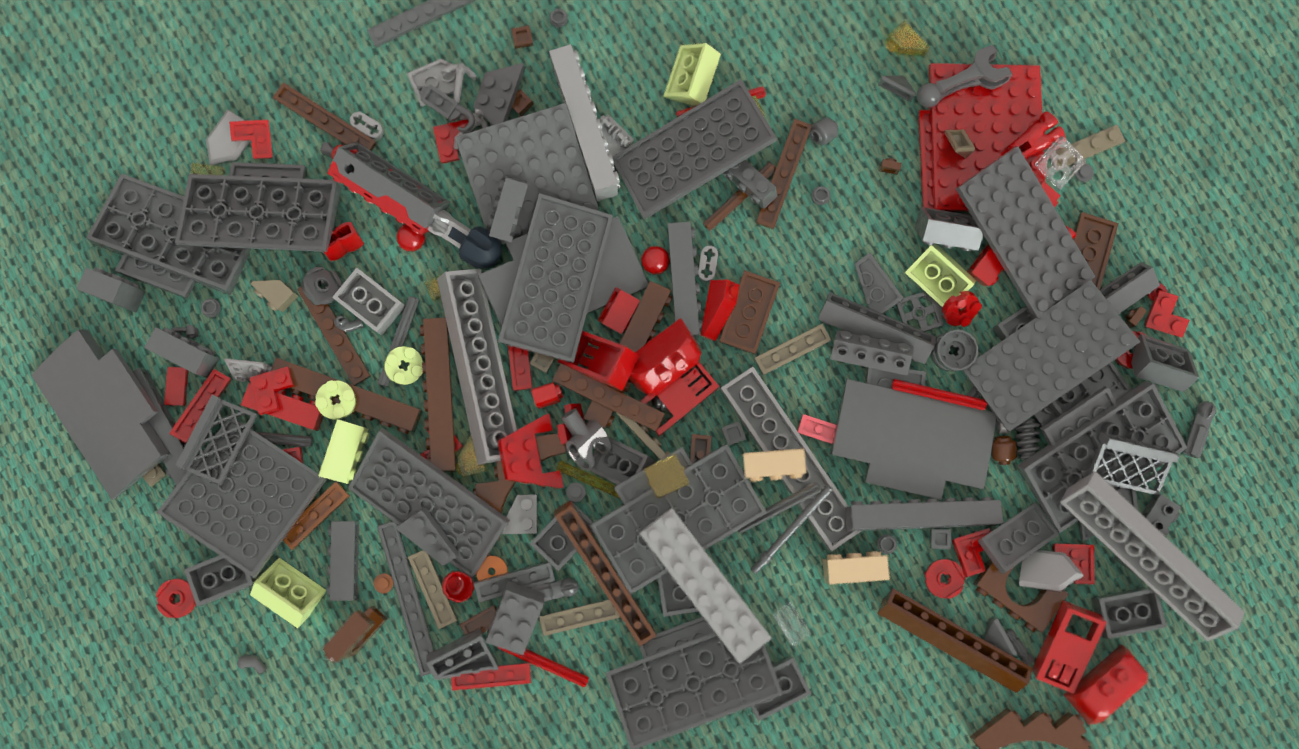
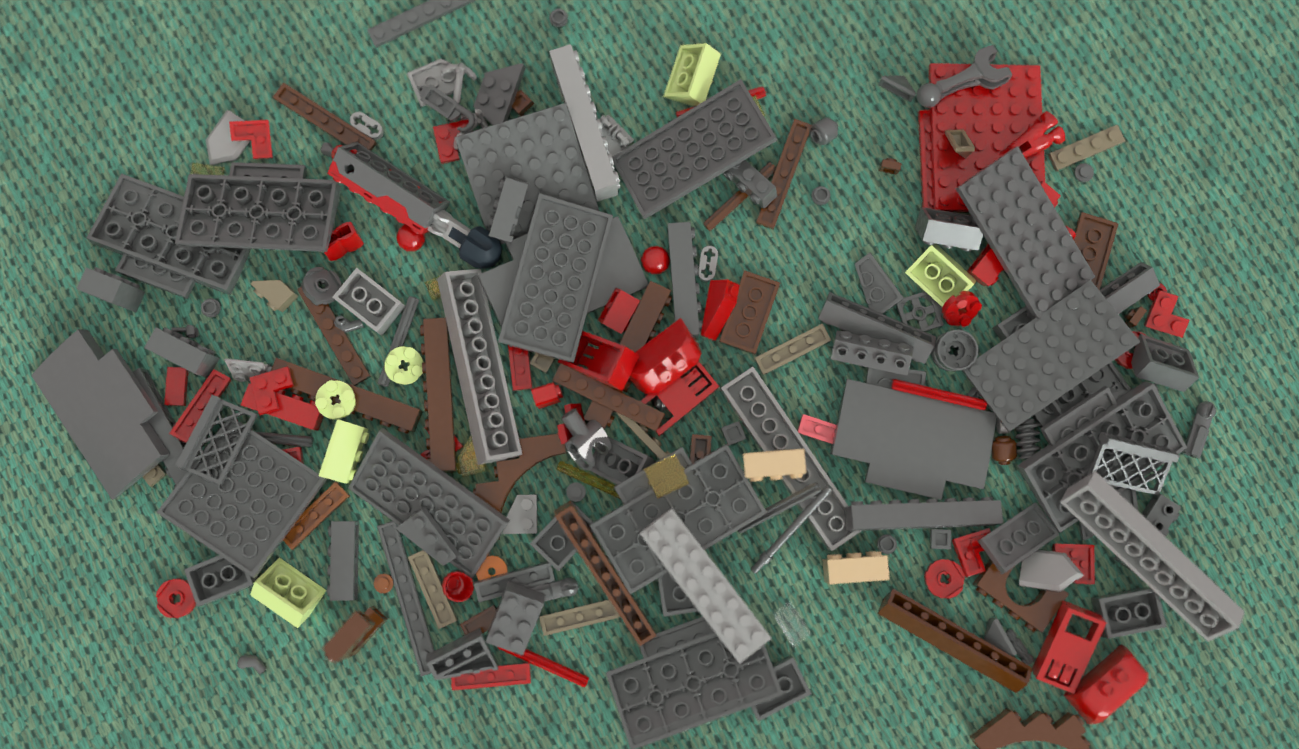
(521, 455): red wing -> none
(522, 37): reddish brown plate -> none
(906, 41): clear yellow slope -> none
(1069, 172): clear piece -> none

